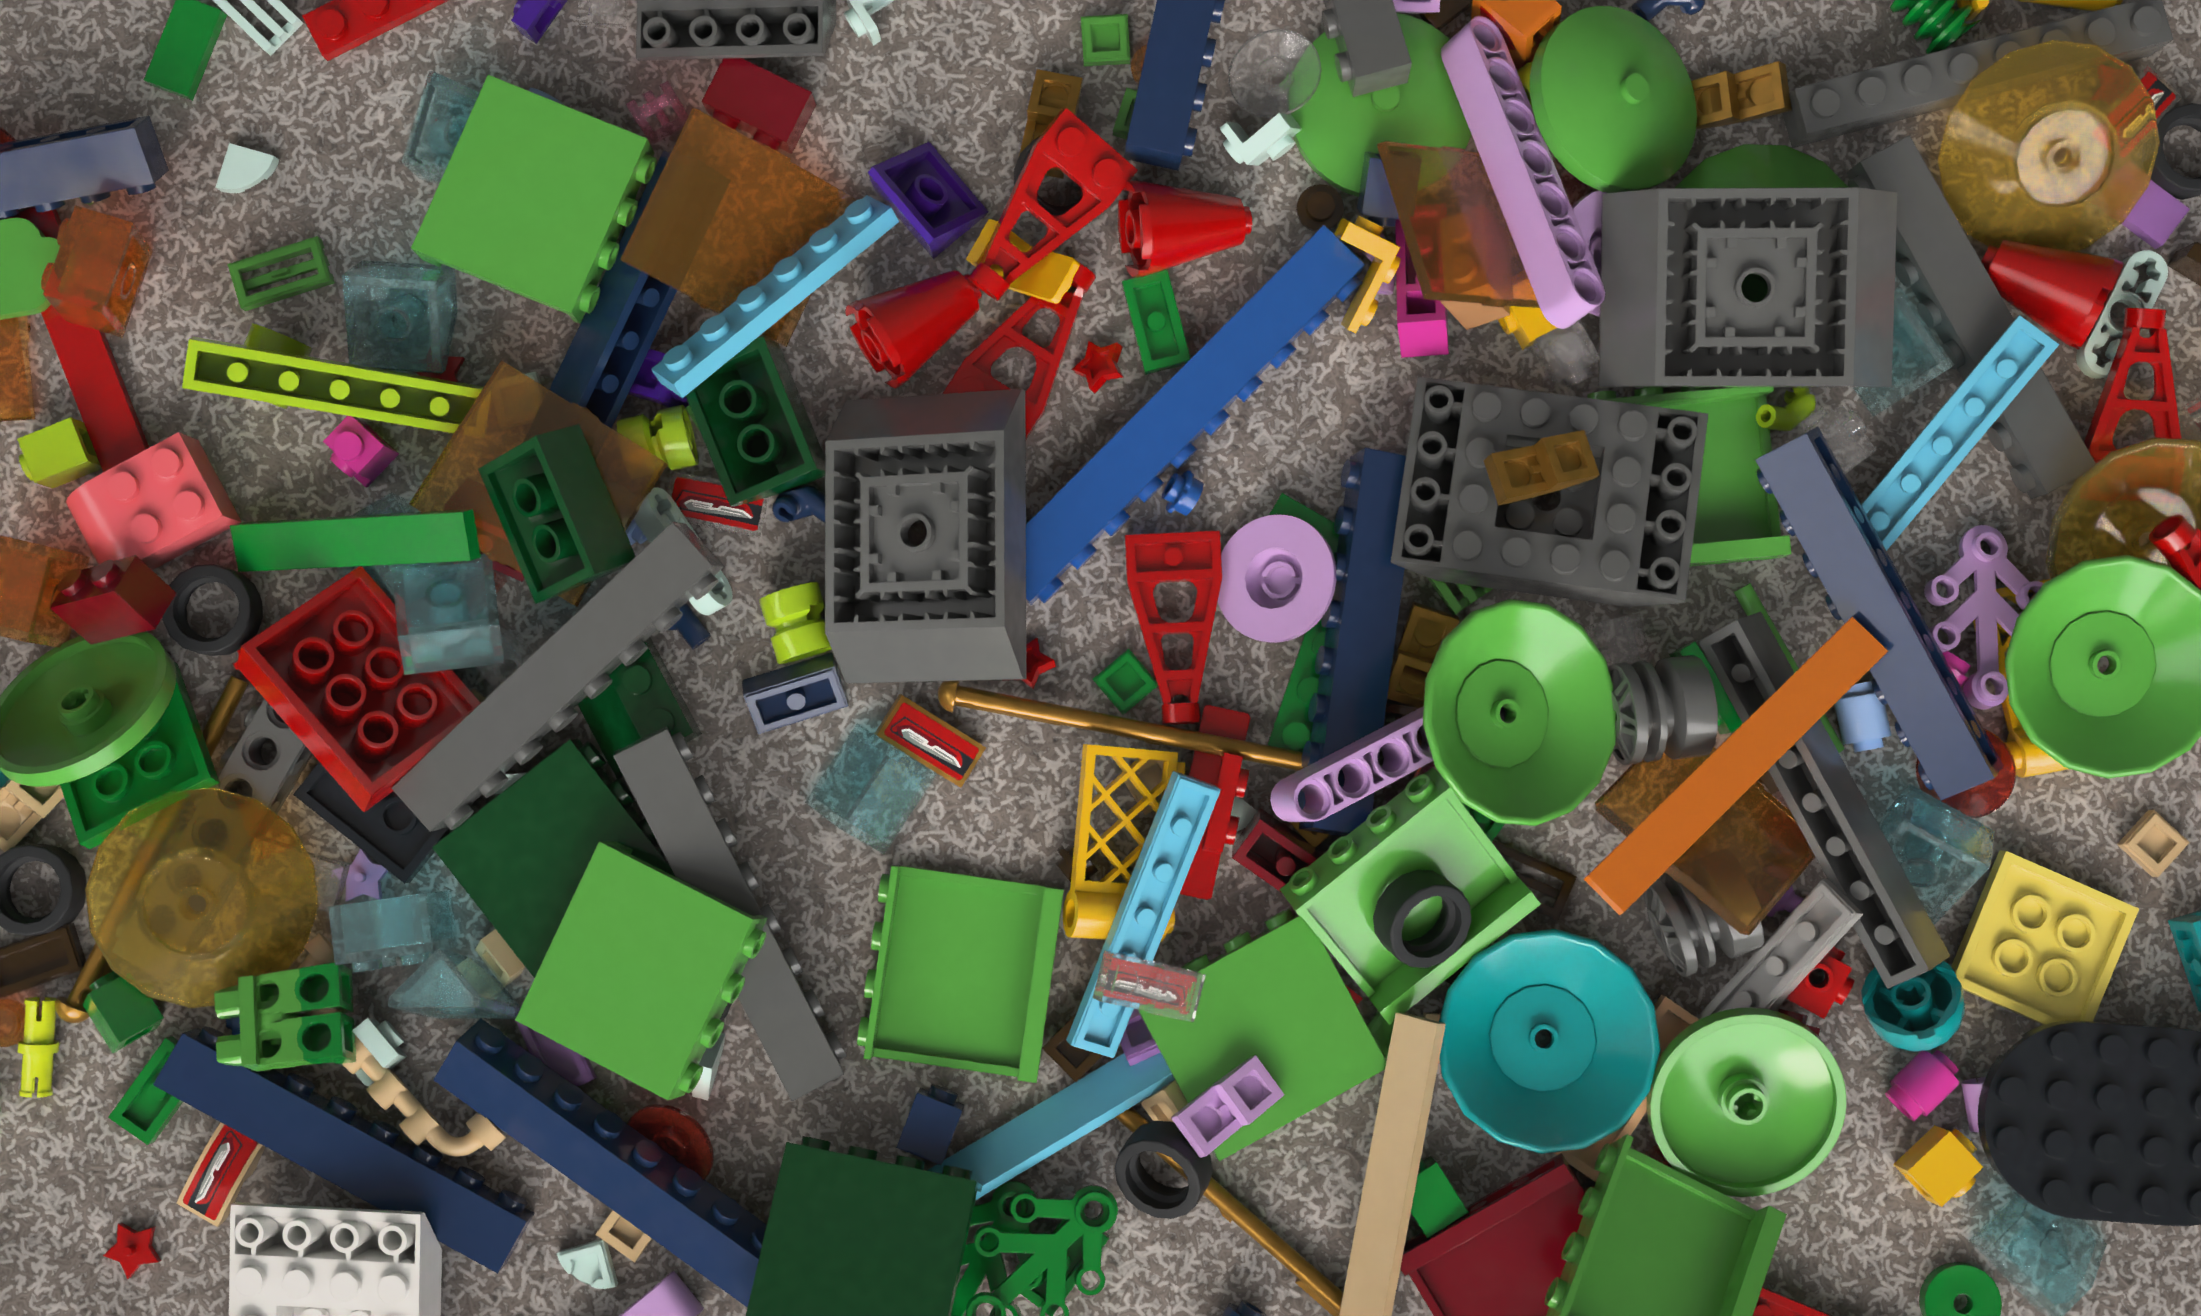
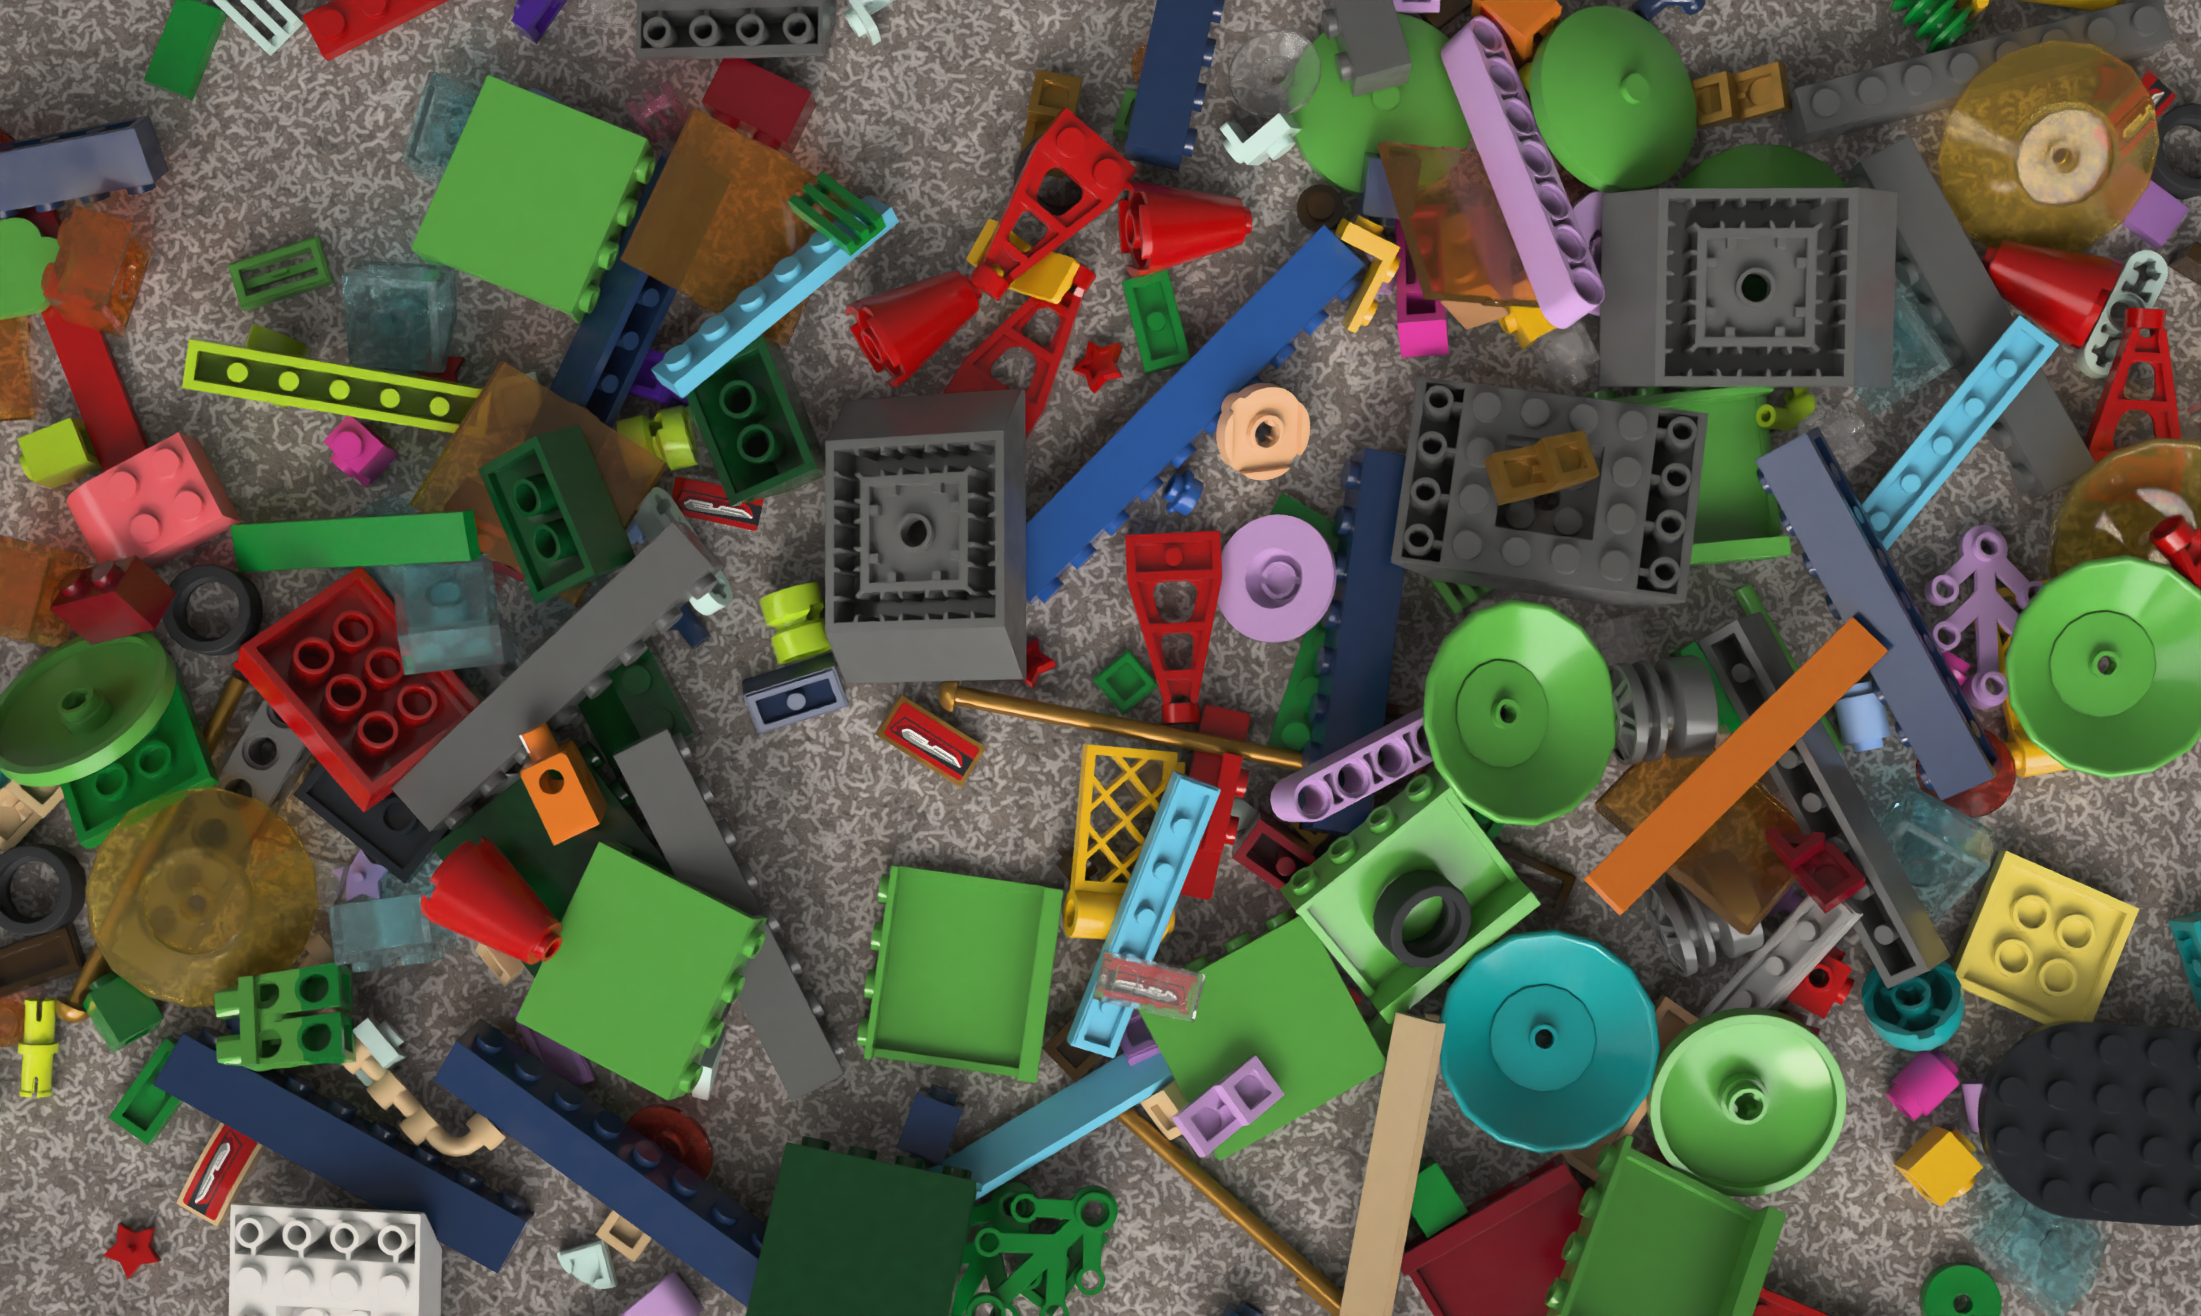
(244, 169): light aqua tile -> none
(454, 988): clear light blue slope -> none
(491, 903): none -> red cone
(564, 804): none -> orange torso
(799, 504): dark blue arm -> none
(861, 210): none -> green tile
(870, 789): clear light blue slope -> none
(927, 197): dark purple slope -> none
(1105, 40): bright green tile -> none
(1149, 1194): black tyre -> none
(1241, 417): none -> light nougat plate
(1416, 653): pearl gold slope -> none
(1817, 866): none -> dark red slope
(2153, 843): tan tile -> none

